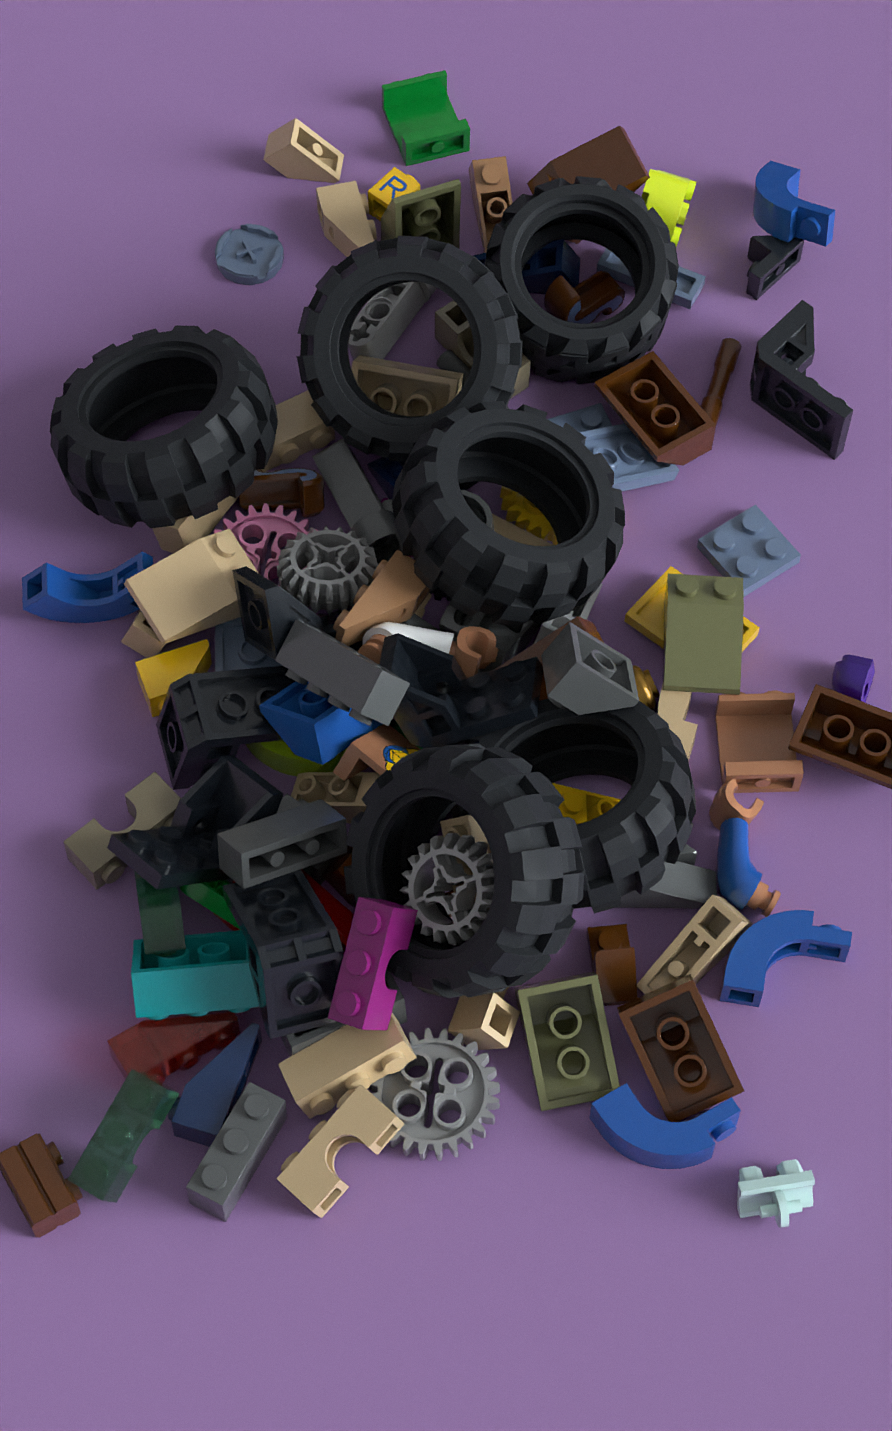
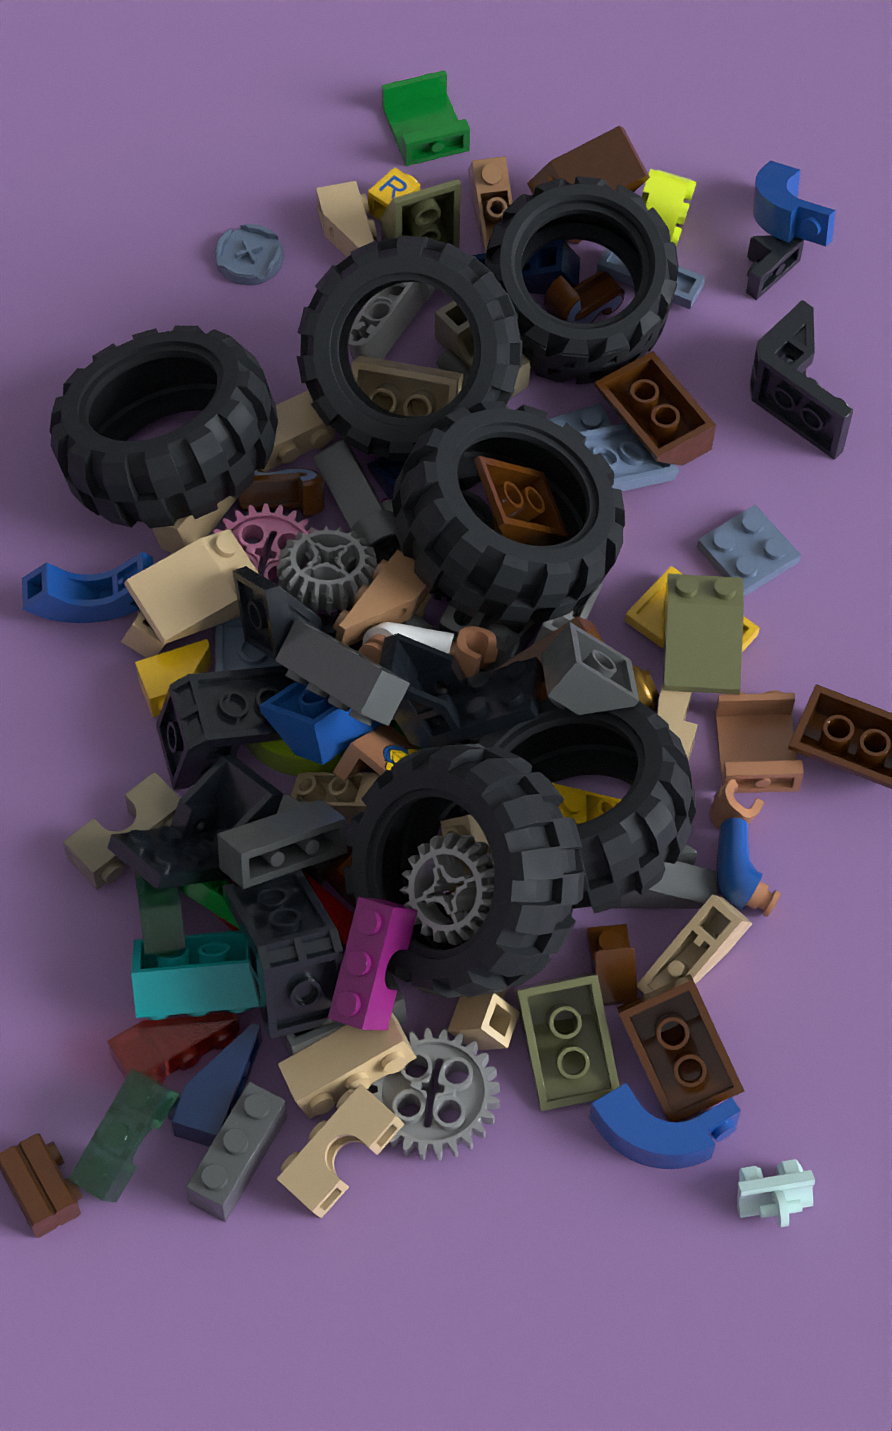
(303, 154): tan slope -> none
(521, 502): none -> reddish brown slope
(723, 368): reddish brown piece -> none
(772, 940): blue arch -> none
(853, 676): dark purple piece -> none

